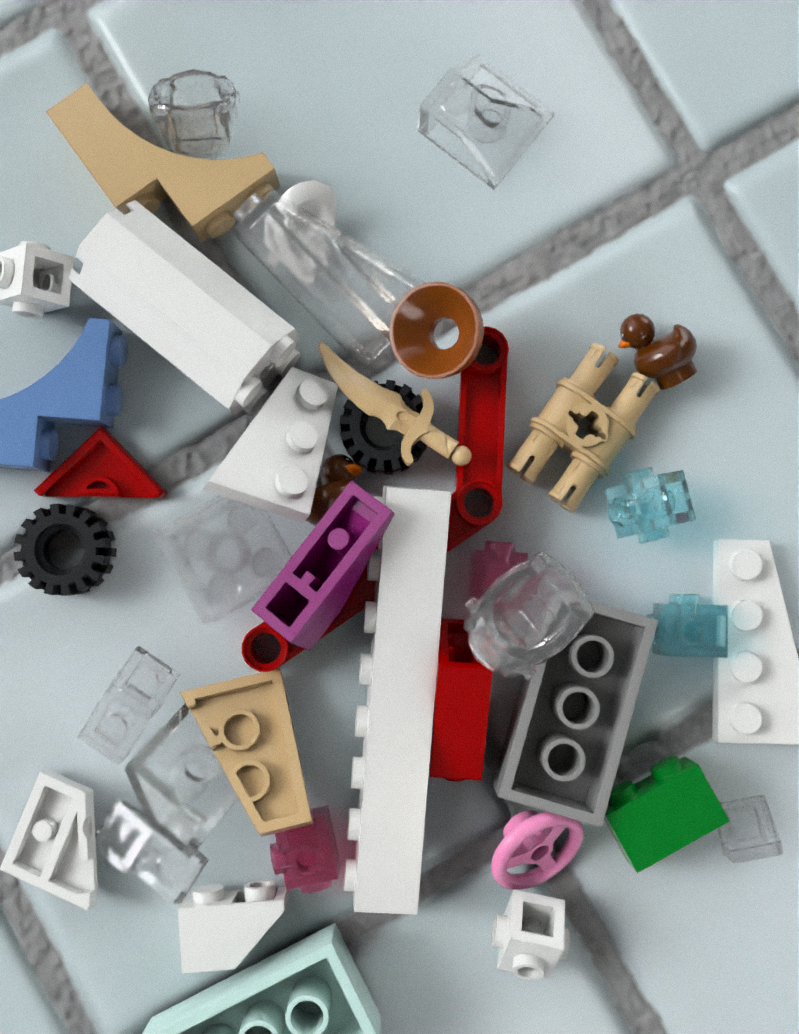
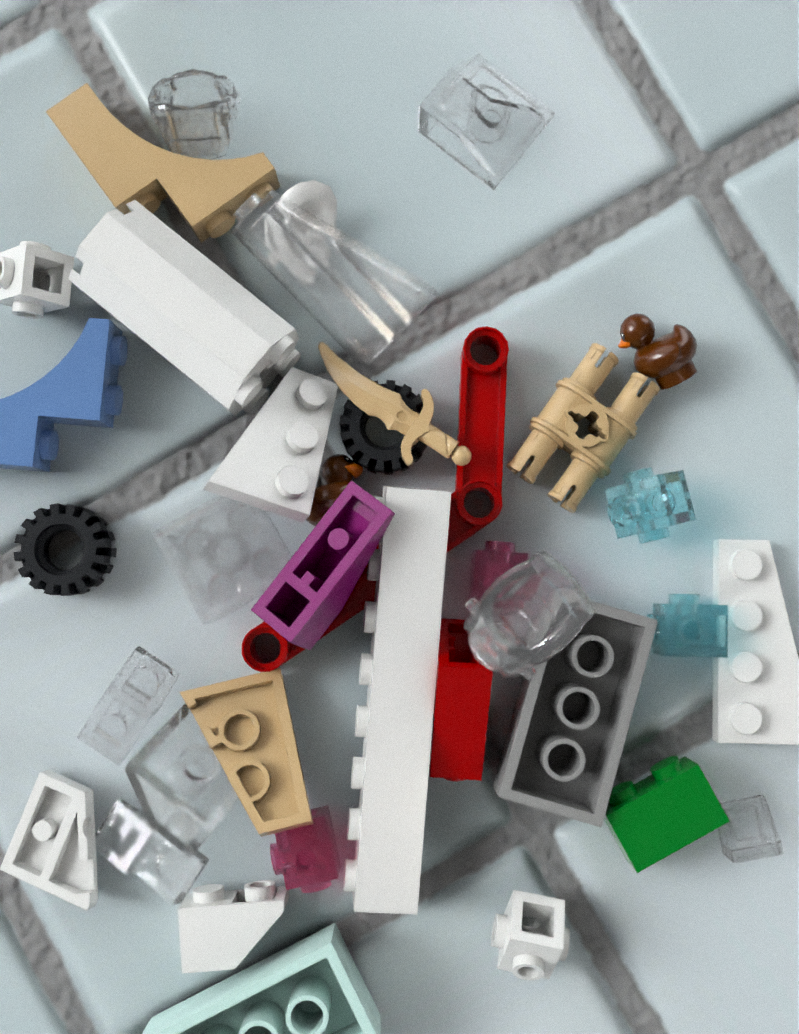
(101, 470): red tile -> none
(414, 327): dark orange piece -> none
(530, 840): bright pink piece -> none

